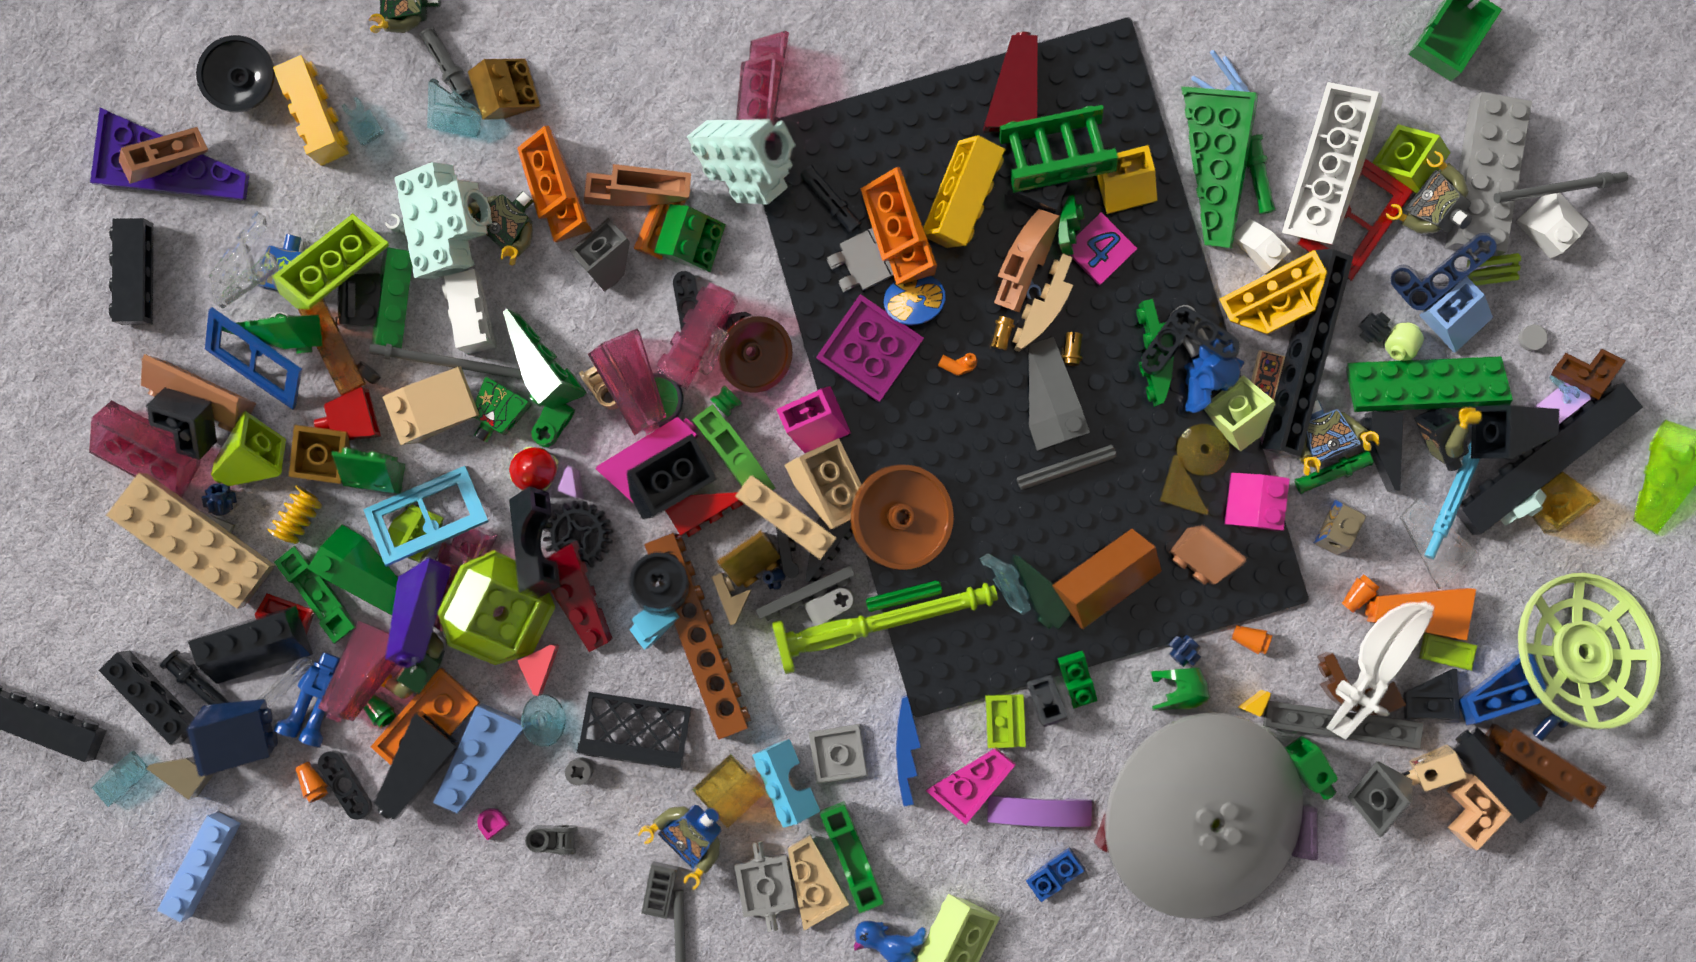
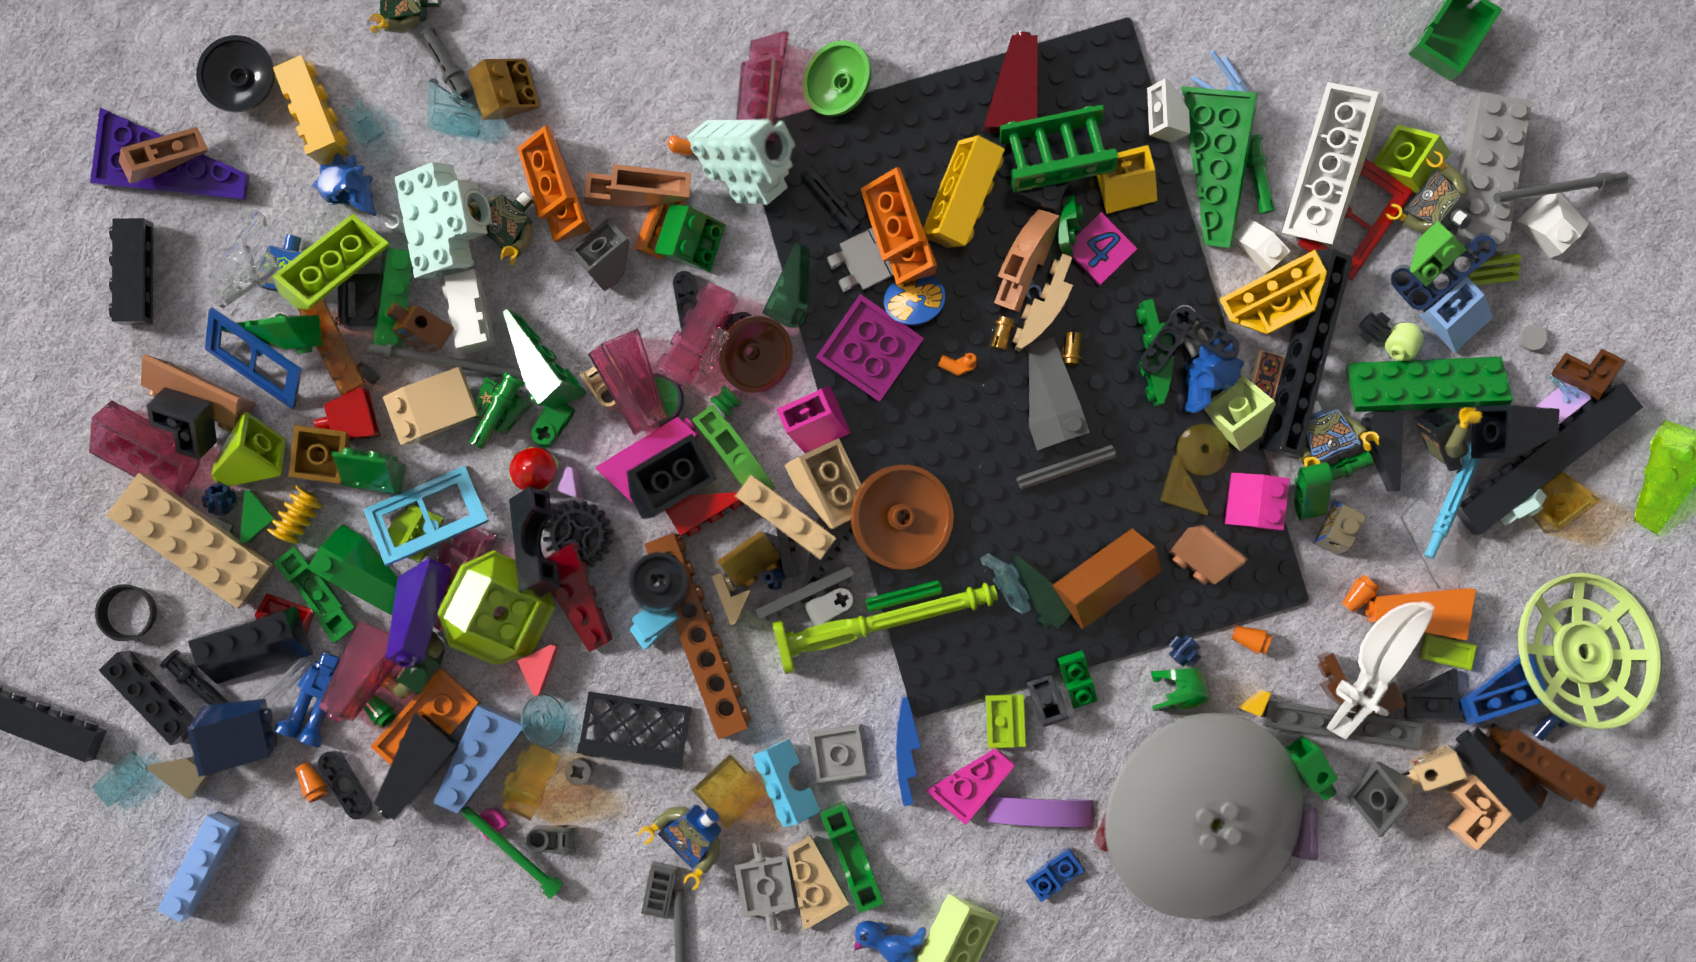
(101, 612): none -> black tyre
(254, 517): none -> green slope
(345, 184): none -> blue head
(419, 327): none -> reddish brown torso
(501, 400): none -> green pin
(527, 785): none -> clear yellow brick
(548, 884): none -> green piece
(679, 146): none -> orange arm
(790, 293): none -> clear green slope
(829, 71): none -> bright green dish
(1167, 112): none -> white slope
(1312, 491): none -> green beam
(1434, 253): none -> bright green slope

